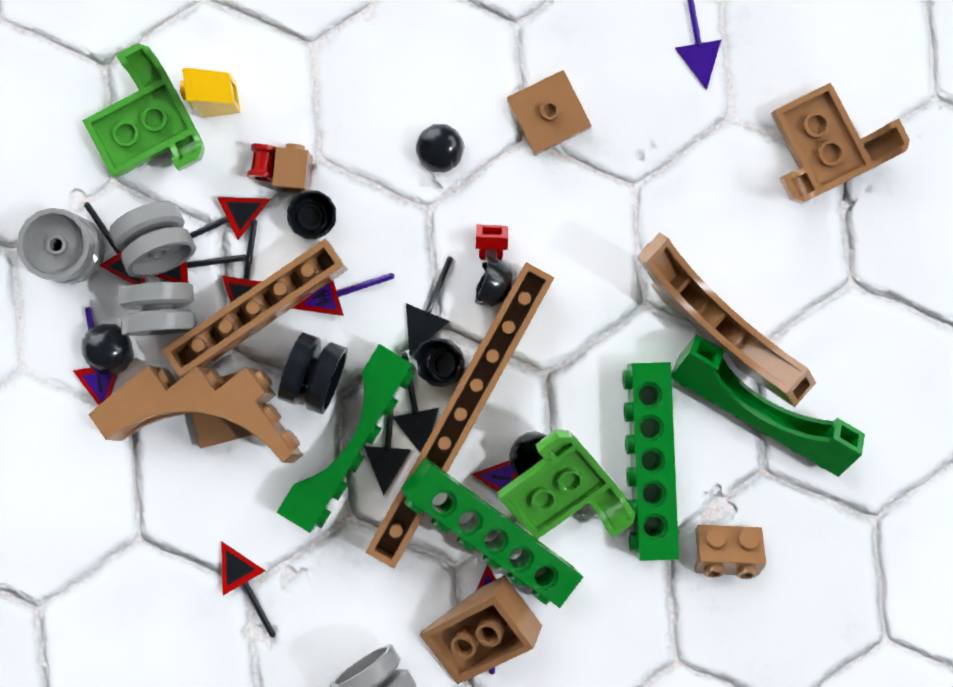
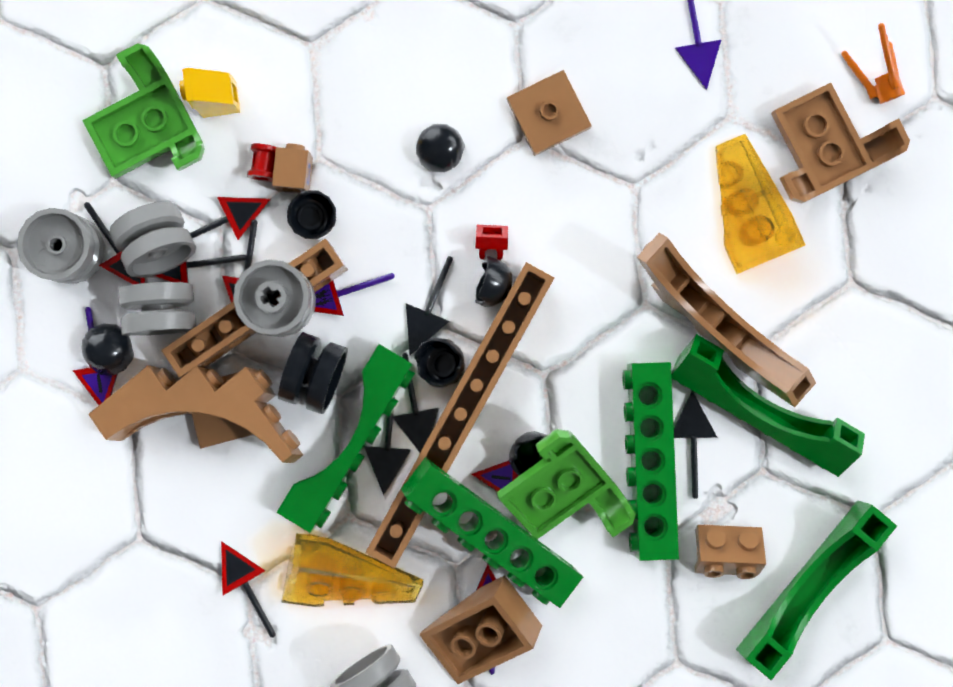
(255, 293): none -> light grey wheel
(332, 571): none -> clear yellow wedge
(693, 425): none -> black piece
(753, 211): none -> clear yellow wedge
(847, 546): none -> green arch
(888, 85): none -> orange plant

